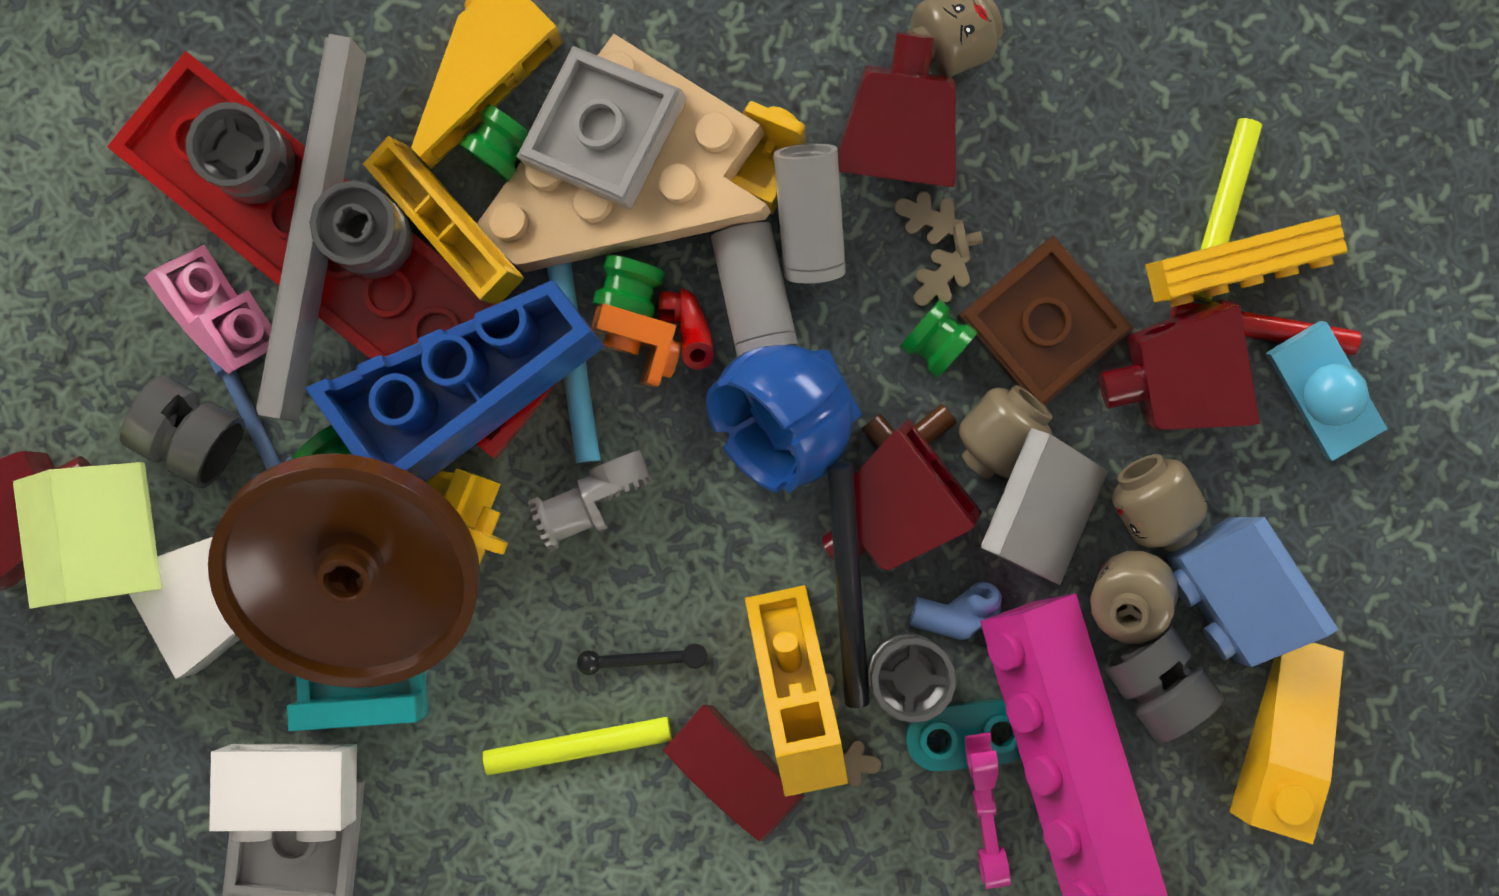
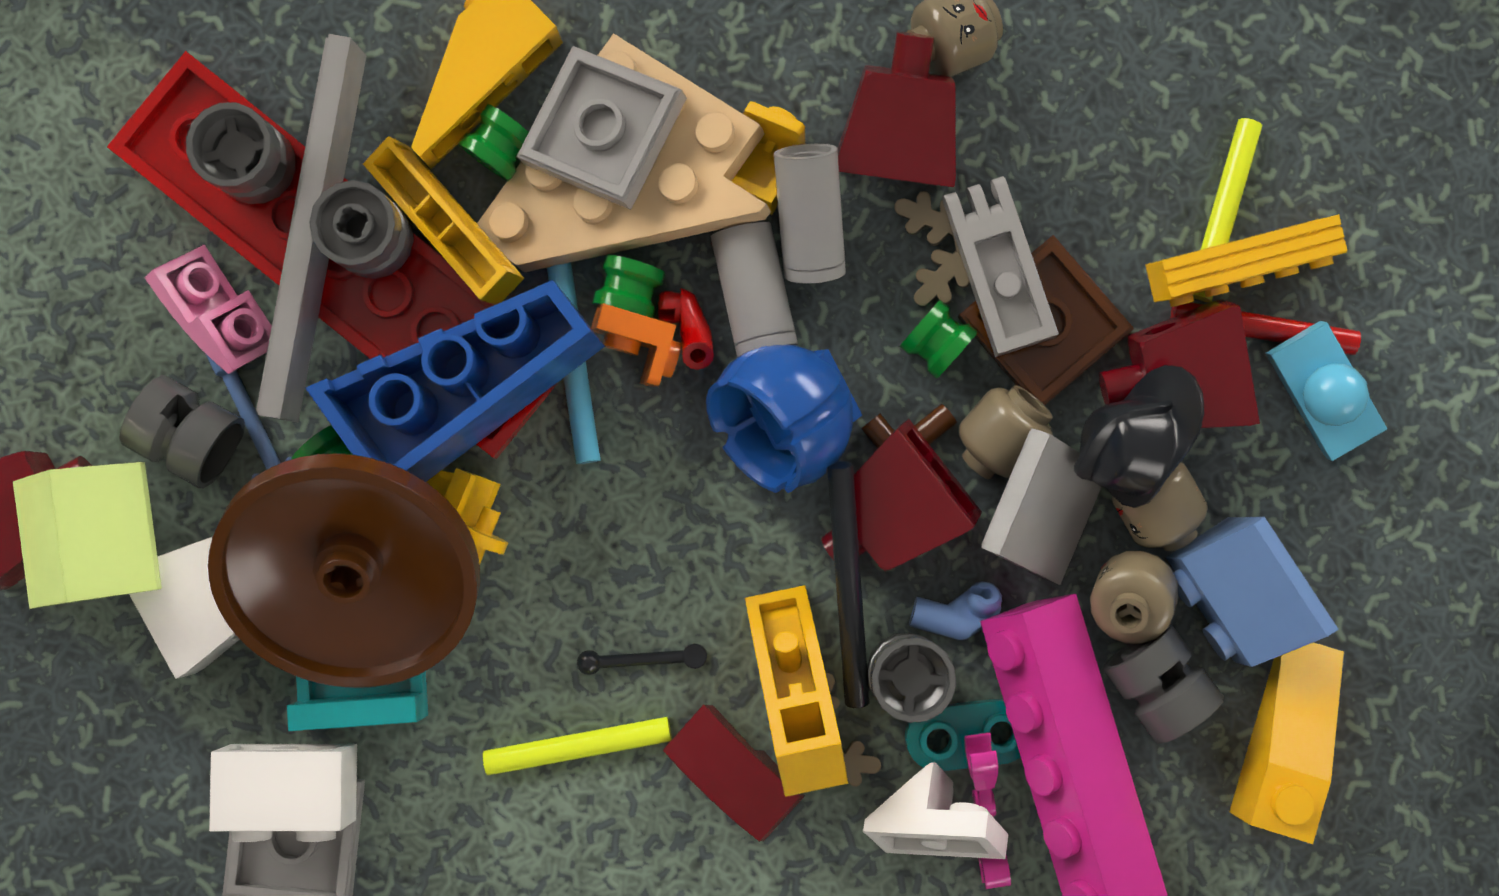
(581, 507): light grey connector -> none
(925, 821): none -> white slope
(1001, 269): none -> light grey hinge
(1144, 438): none -> black piece

